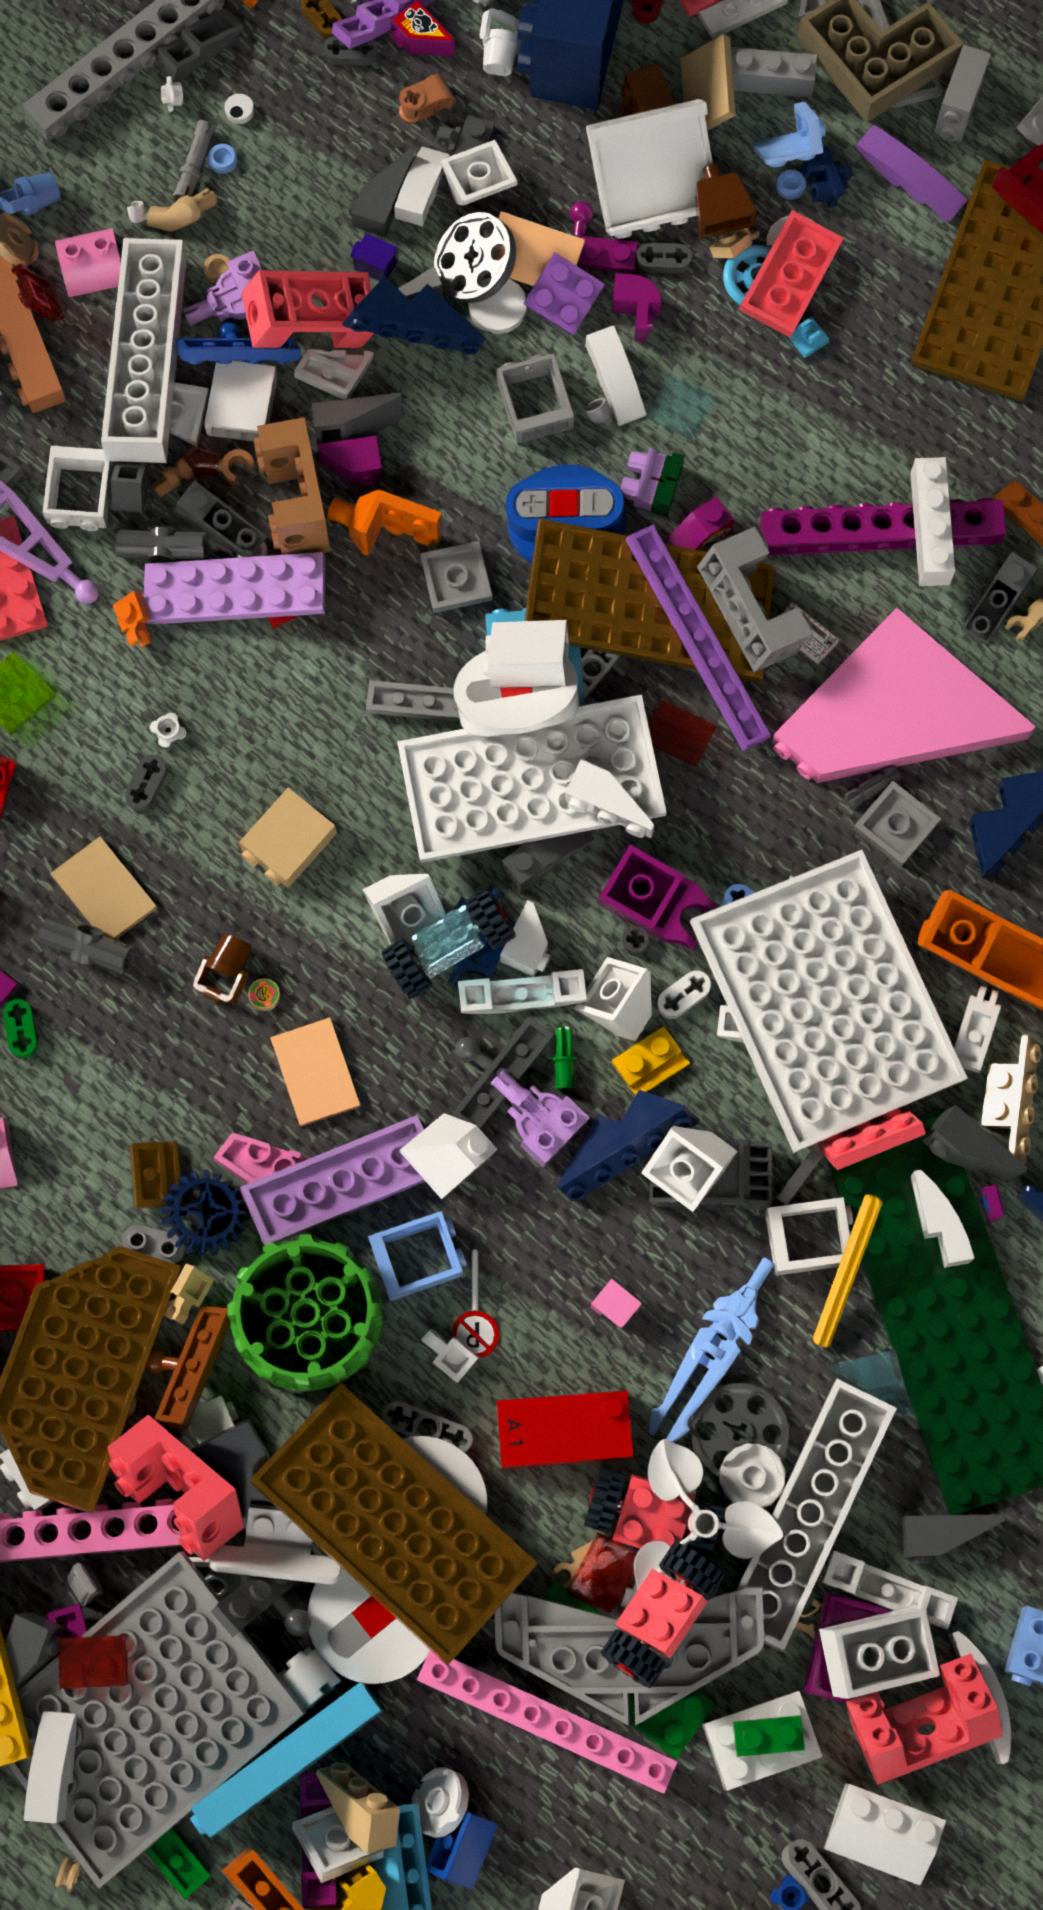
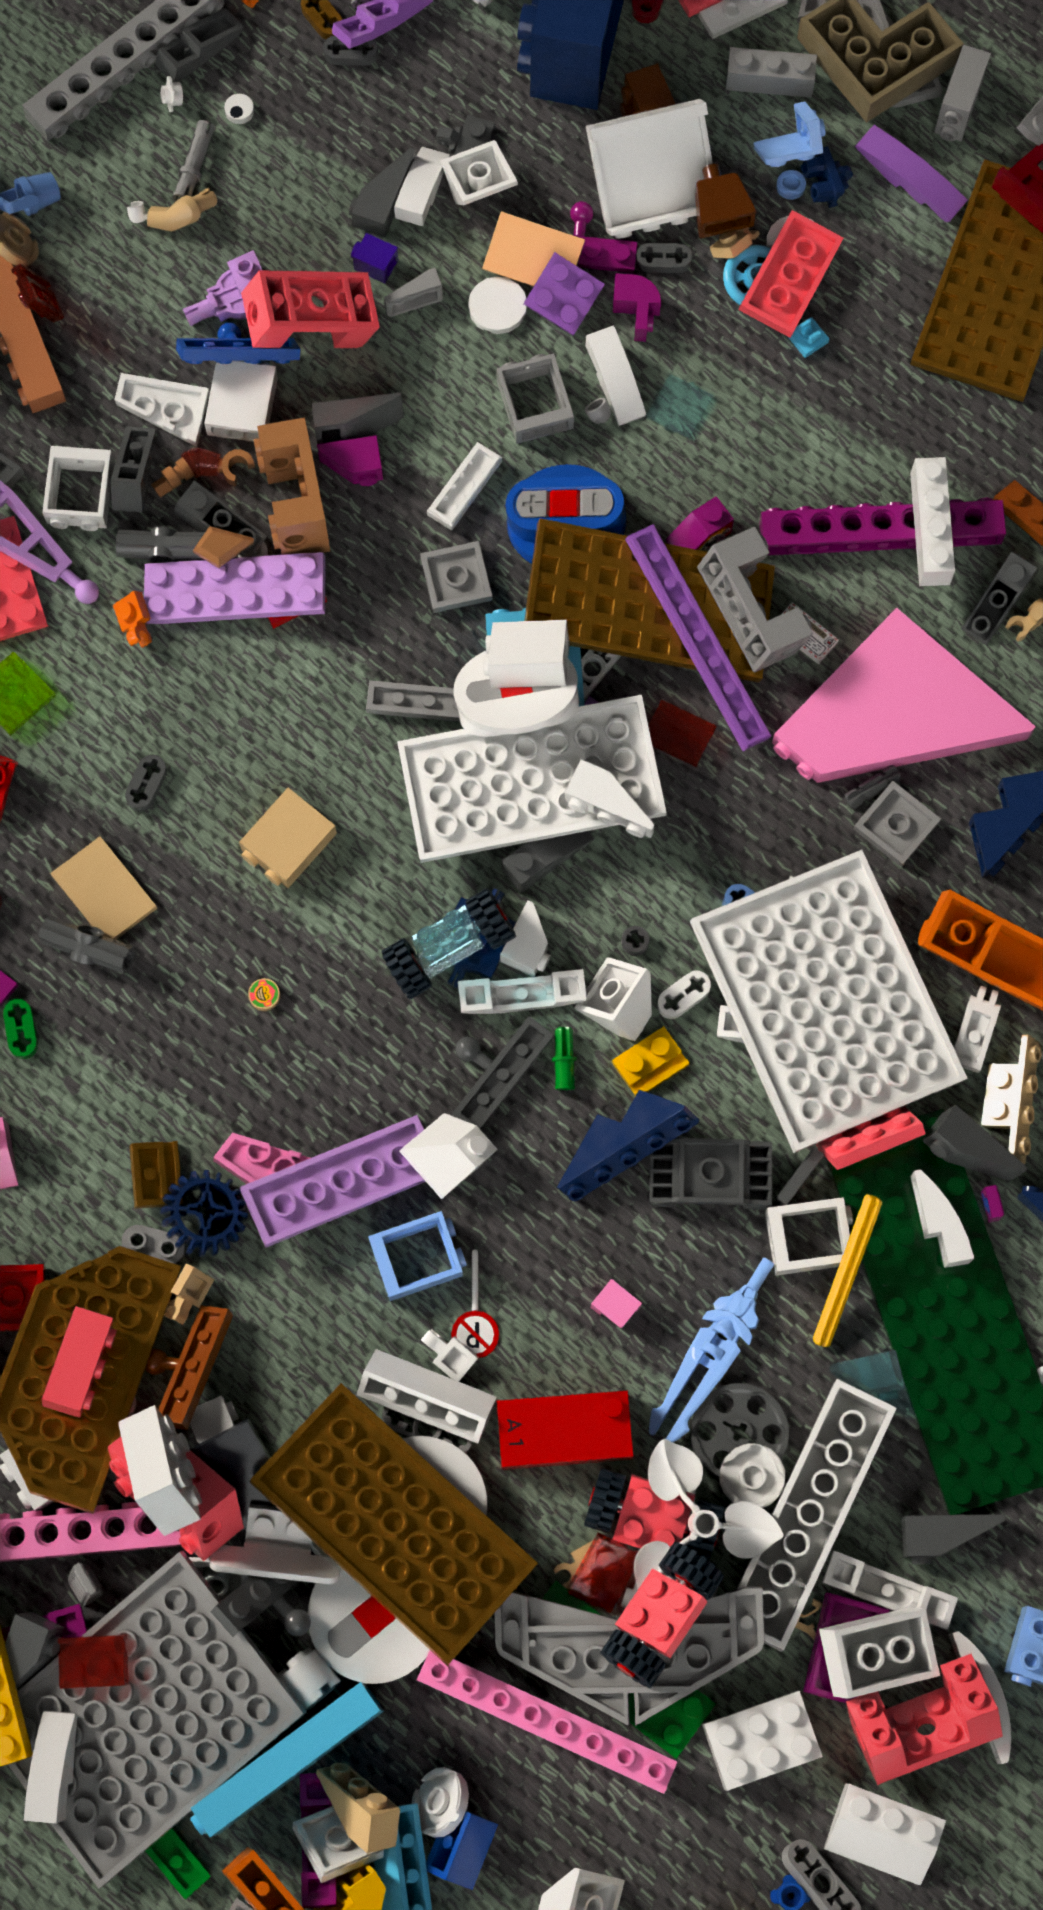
(68, 1874): tan bush -> none
(79, 1362): none -> coral brick
(89, 262): bright pink brick -> none
(144, 351): white brick -> none
(160, 1470): none -> white brick
(167, 721): white plate -> none
(215, 266): tan tile -> none
(221, 546): none -> medium nougat piece
(222, 158): light blue tile -> none
(229, 959): reddish brown piece -> none
(245, 1296): bright green wheel -> none
(315, 1072): light nougat tile -> none
(333, 370): white wing -> none
(385, 509): orange plate -> none
(404, 905): white slope -> none
(421, 32): slope -> none
(423, 320): dark blue slope -> none
(426, 98): nougat piece -> none
(426, 1396): none -> white brick
(464, 486): none -> white plate
(483, 264): wedge -> none
(499, 44): white piece -> none
(544, 1122): lavender brick -> none
(657, 480): hips -> none
(666, 898): magenta brick -> none
(689, 1164): white slope -> none
(709, 77): tan tile -> none
(768, 1736): green plate -> none

